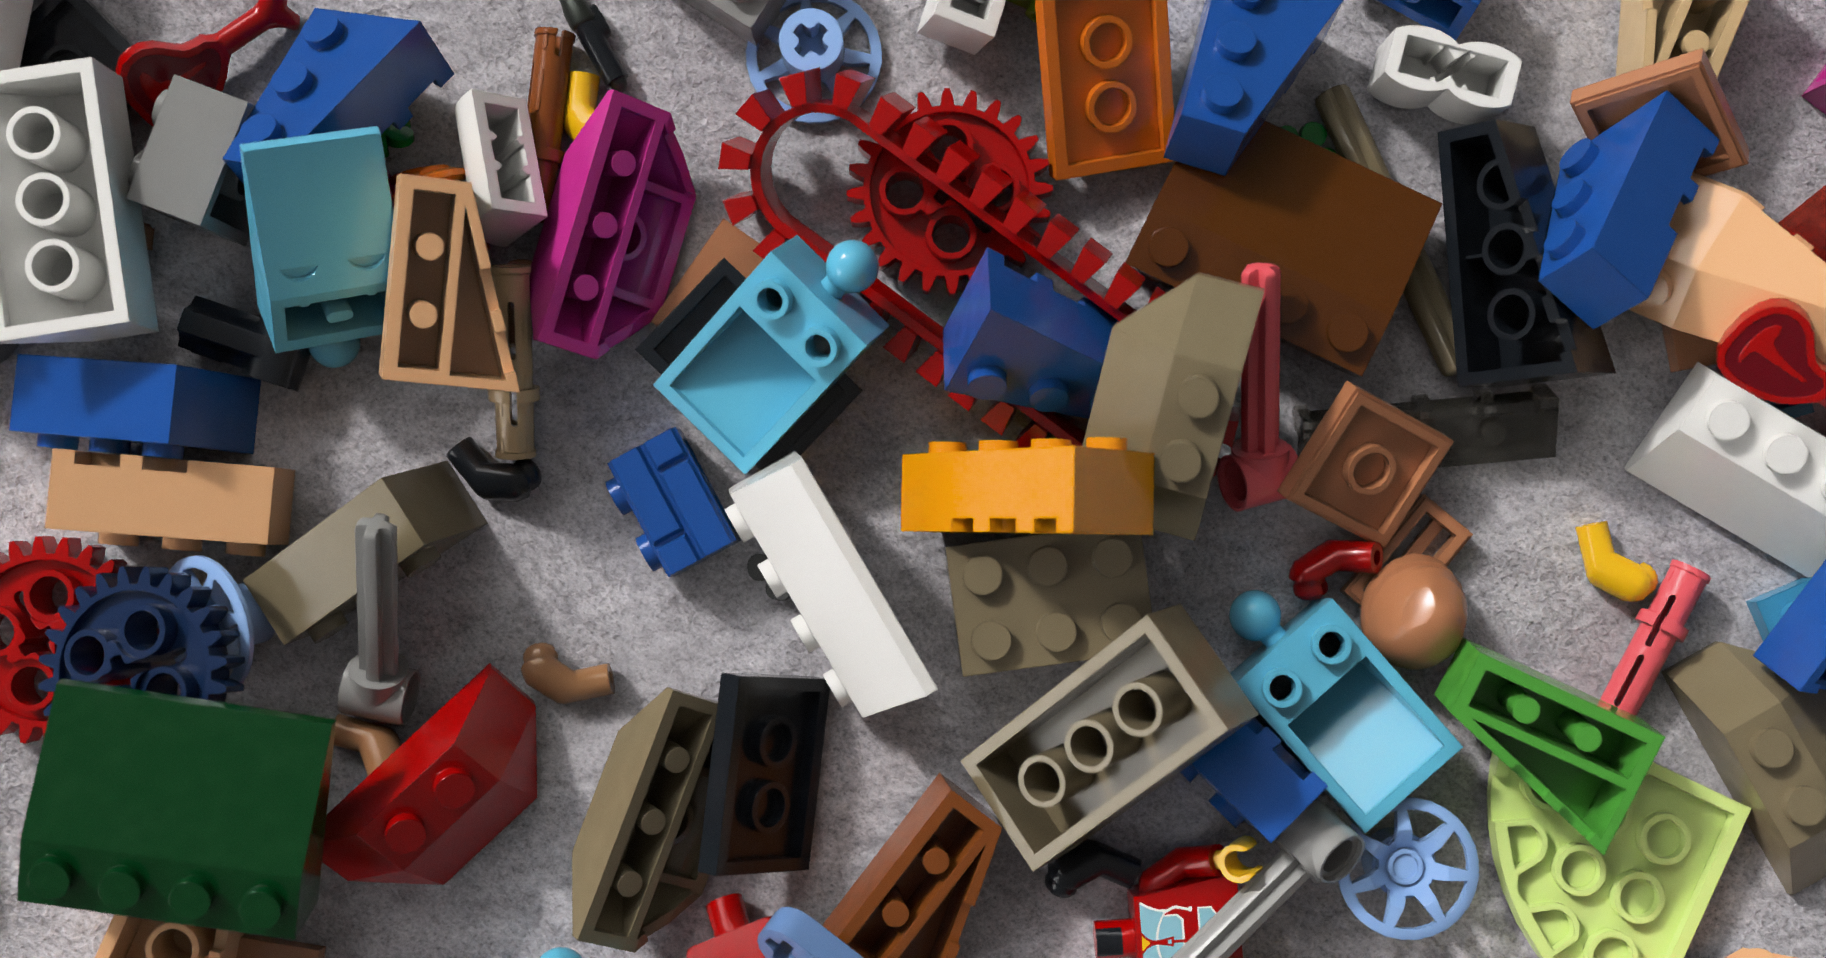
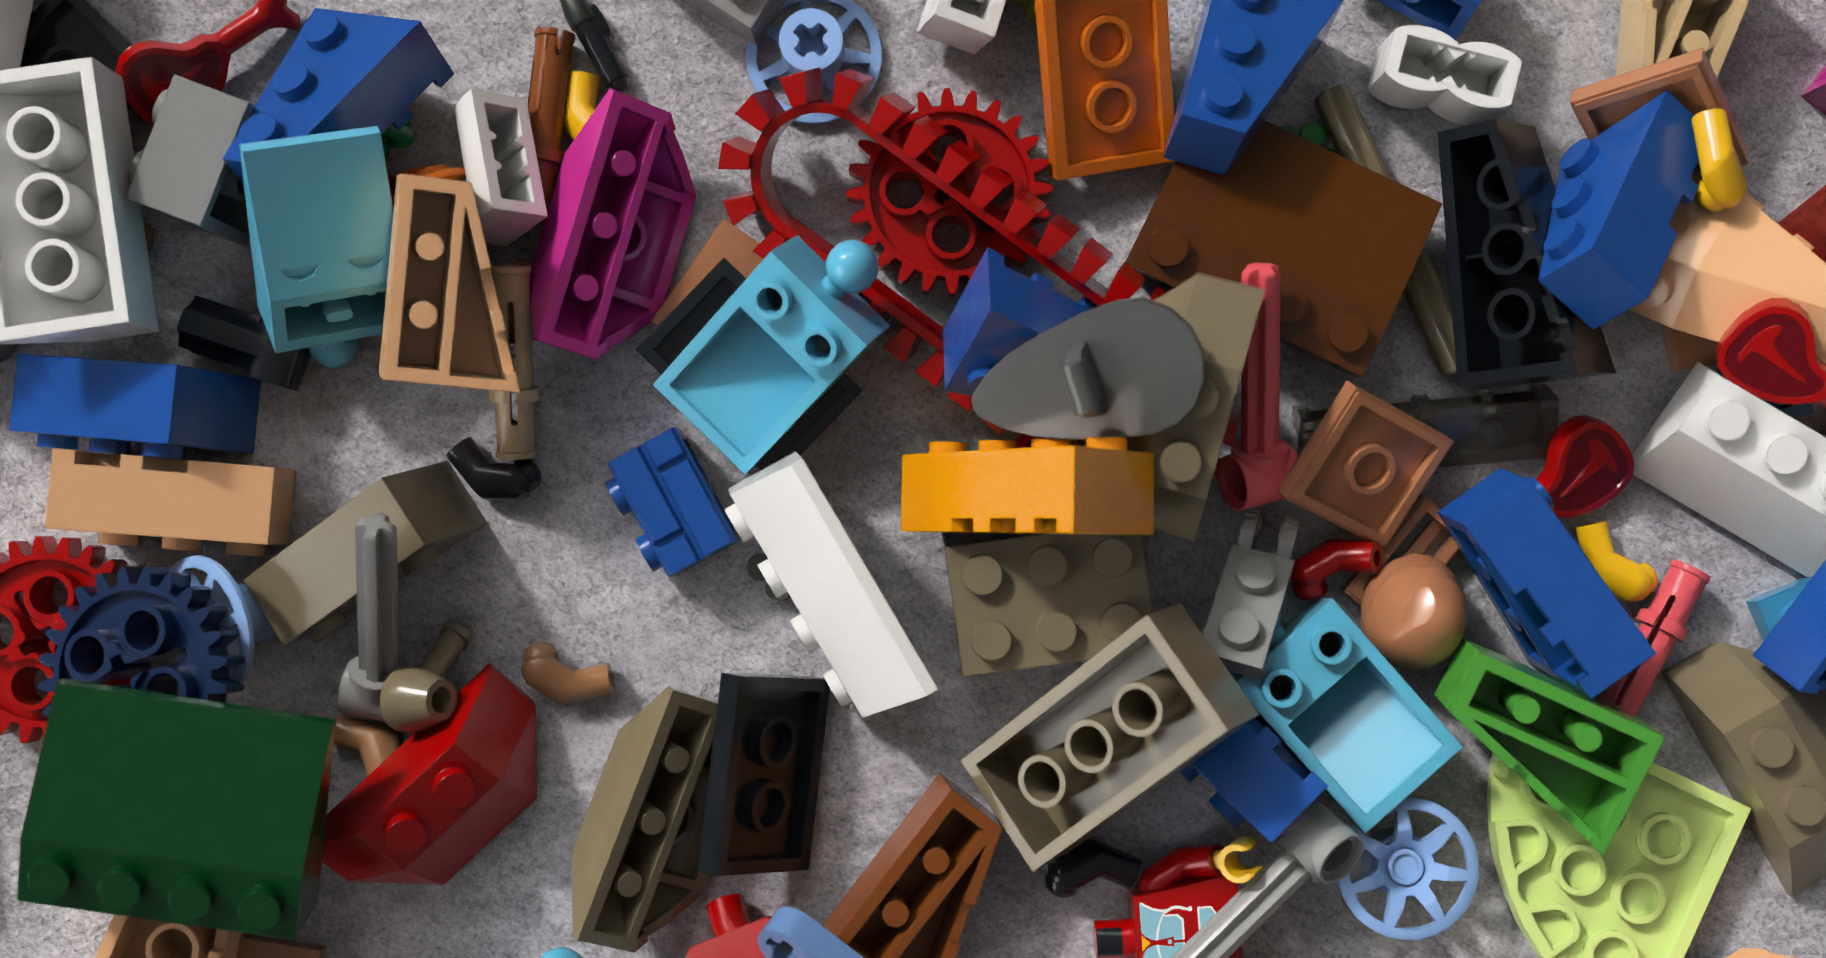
(420, 696): none -> dark tan bar
(1098, 375): none -> dark grey shield
(1251, 596): none -> light grey hinge
(1544, 584): none -> blue wedge
(1585, 466): none -> piece
(1722, 175): none -> yellow arm

